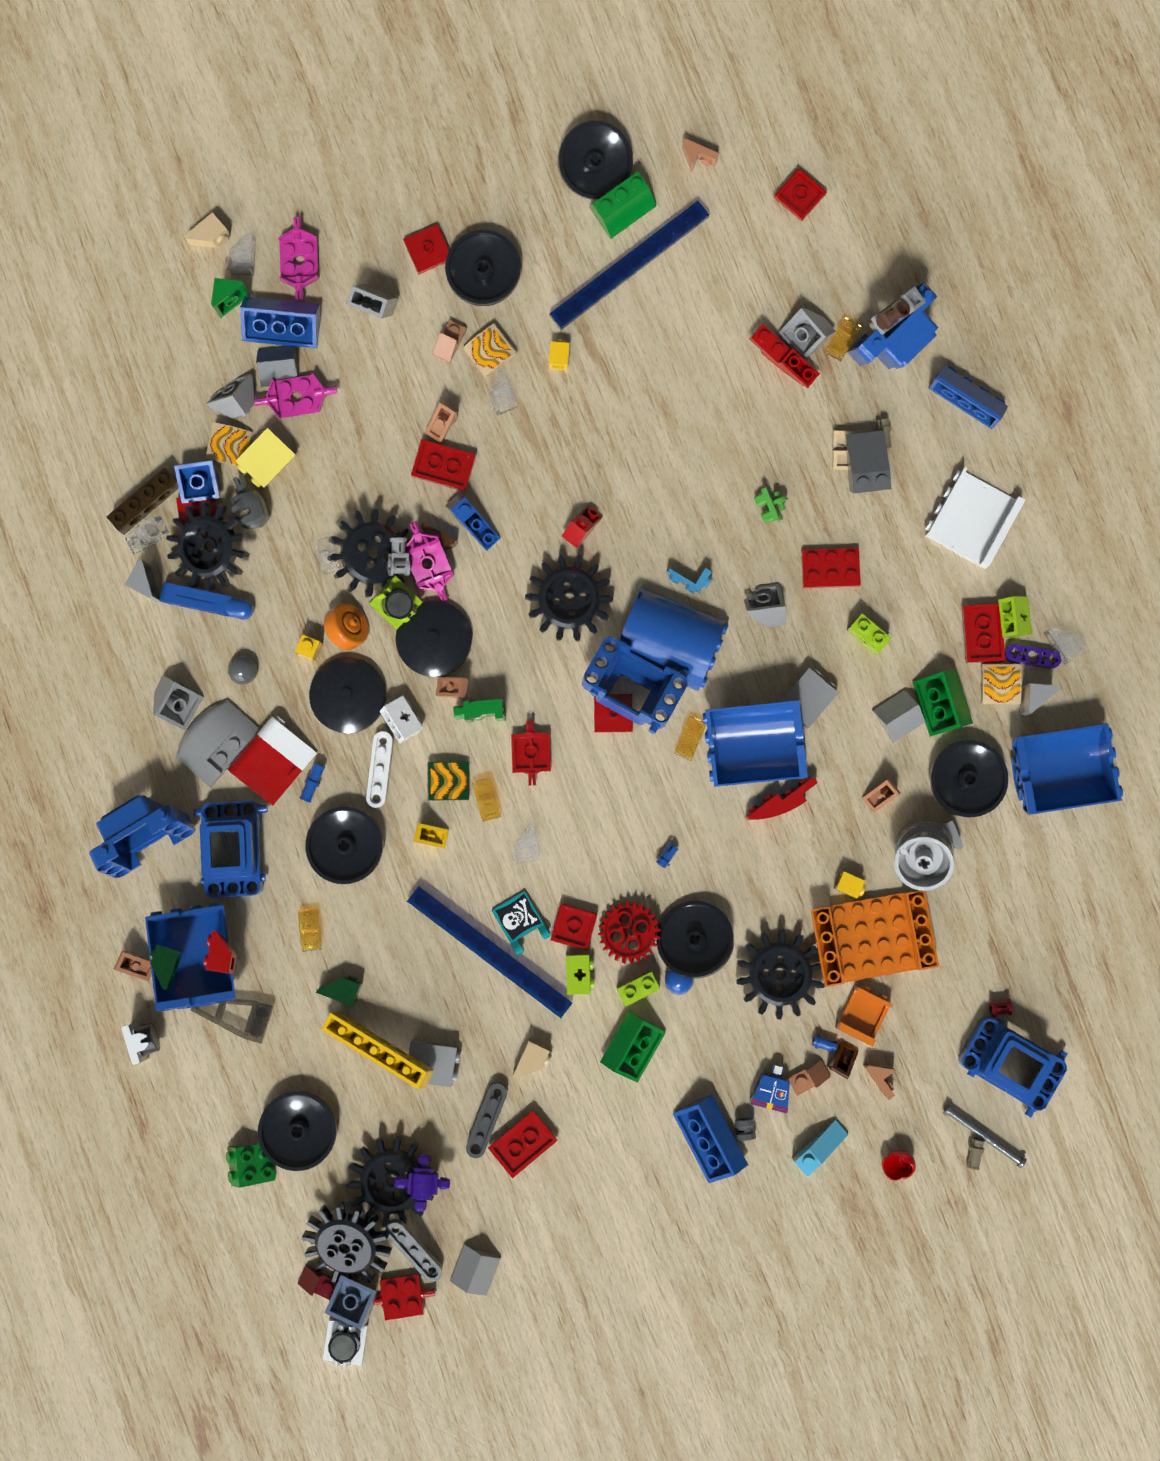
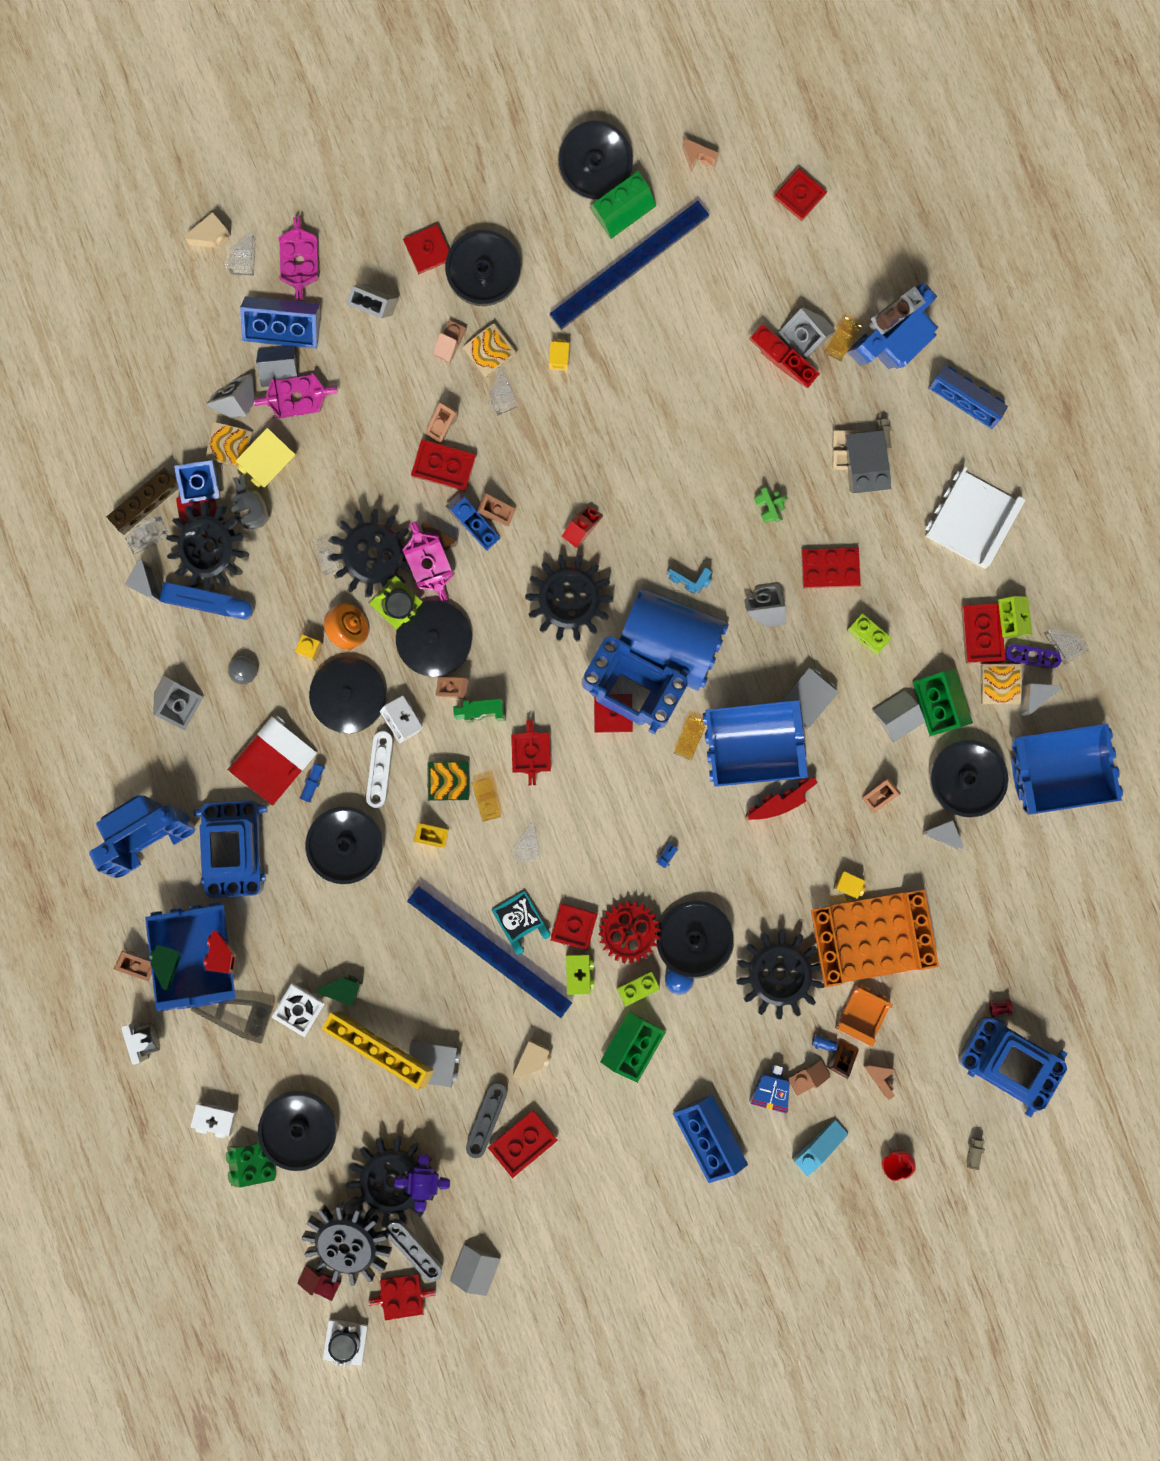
(215, 741): light grey slope -> none
(225, 1117): none -> white brick
(227, 295): green slope -> none
(299, 1009): none -> white piece
(309, 929): clear yellow slope -> none
(351, 1302): sand blue slope -> none
(398, 558): light grey connector -> none
(496, 510): none -> nougat slope
(745, 1129): dark grey wheel -> none
(924, 856): light grey piece -> none
(1020, 1161): dark grey bar -> none

